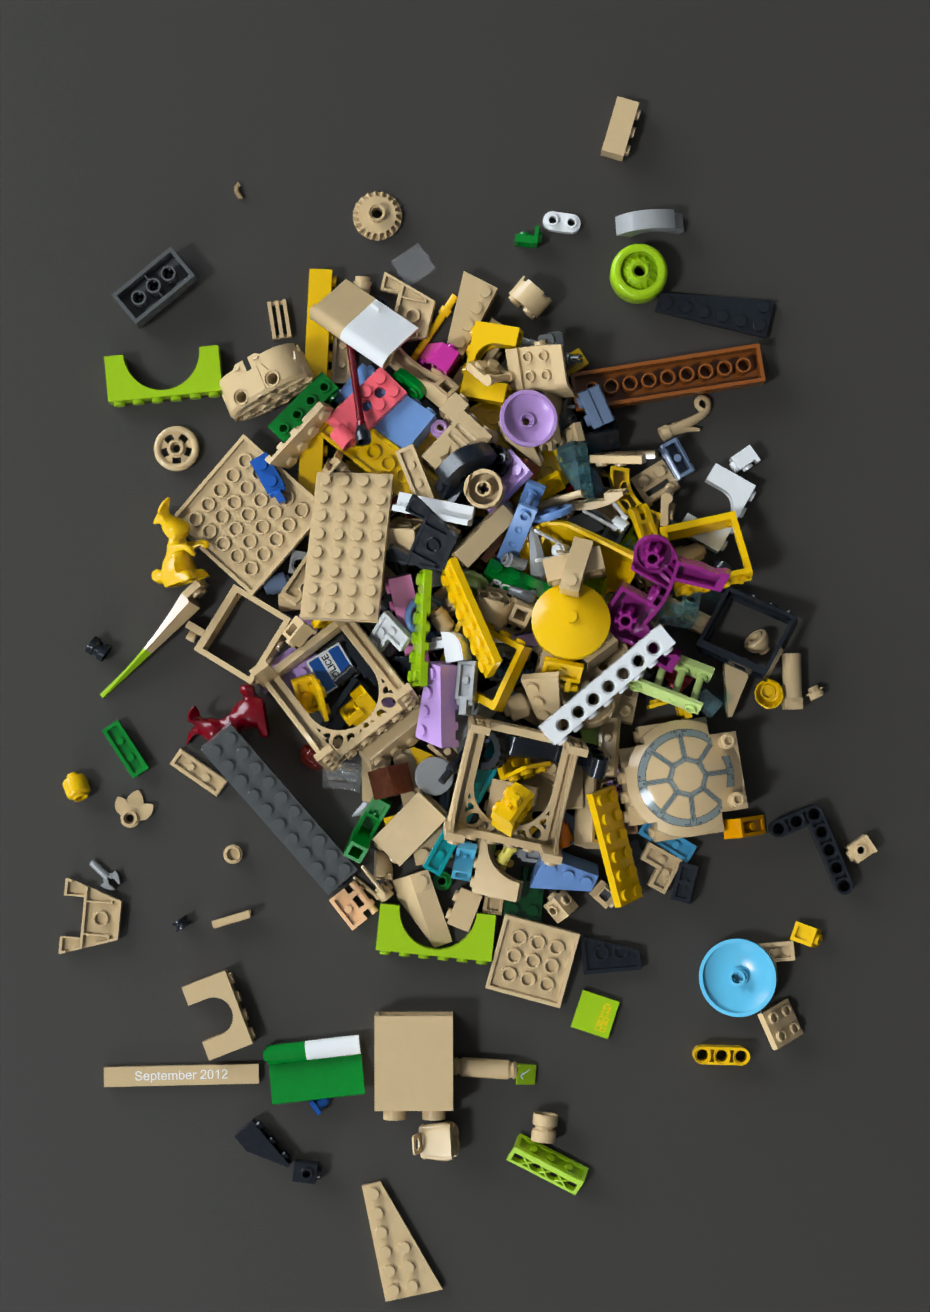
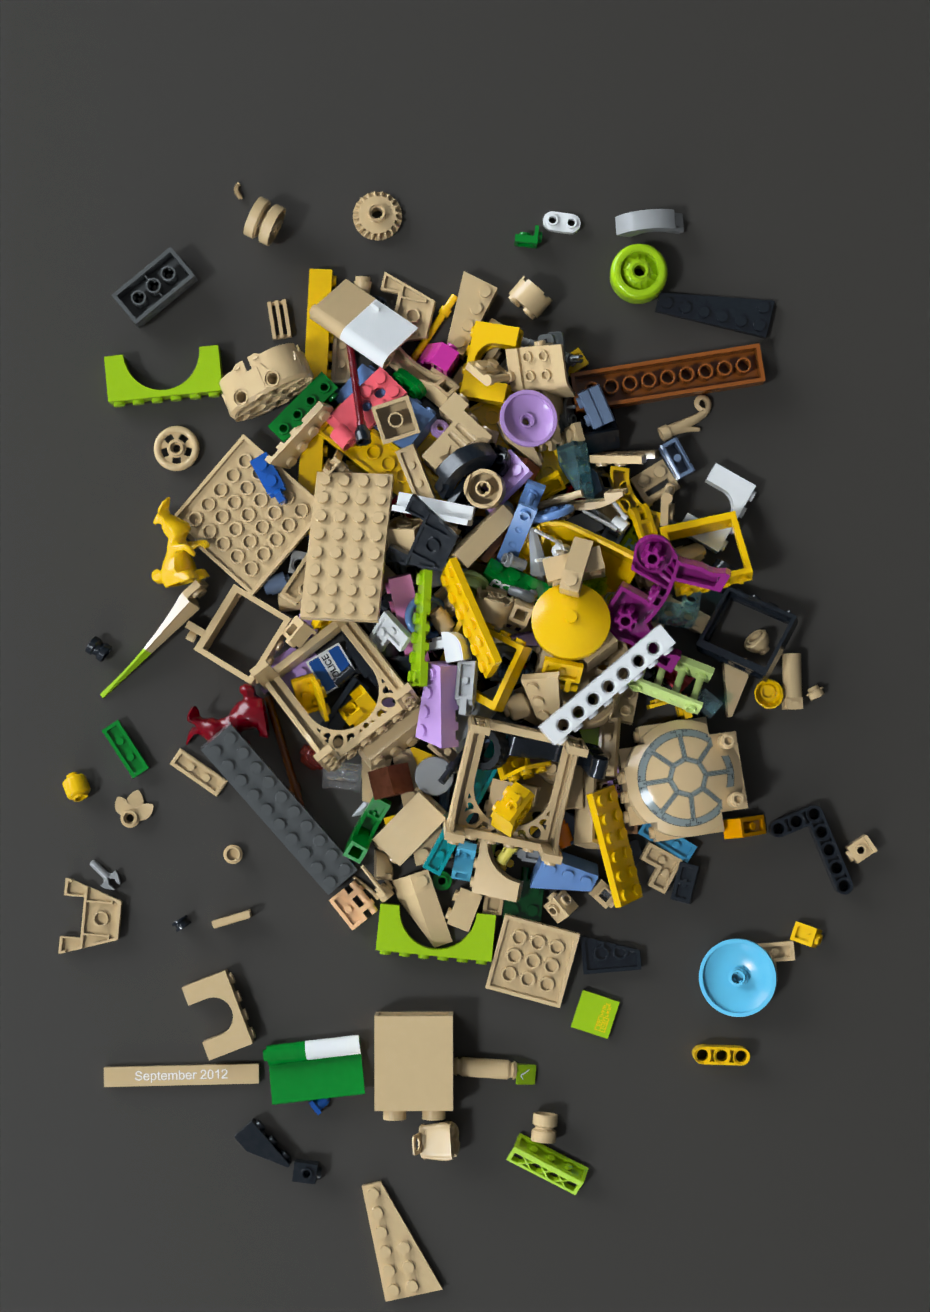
(264, 221): none -> tan wheel
(294, 785): none -> reddish brown bar
(395, 419): none -> tan brick
(413, 265): clear piece -> none
(620, 129): tan brick -> none
(744, 459): white brick -> none
(780, 1023): tan plate -> none

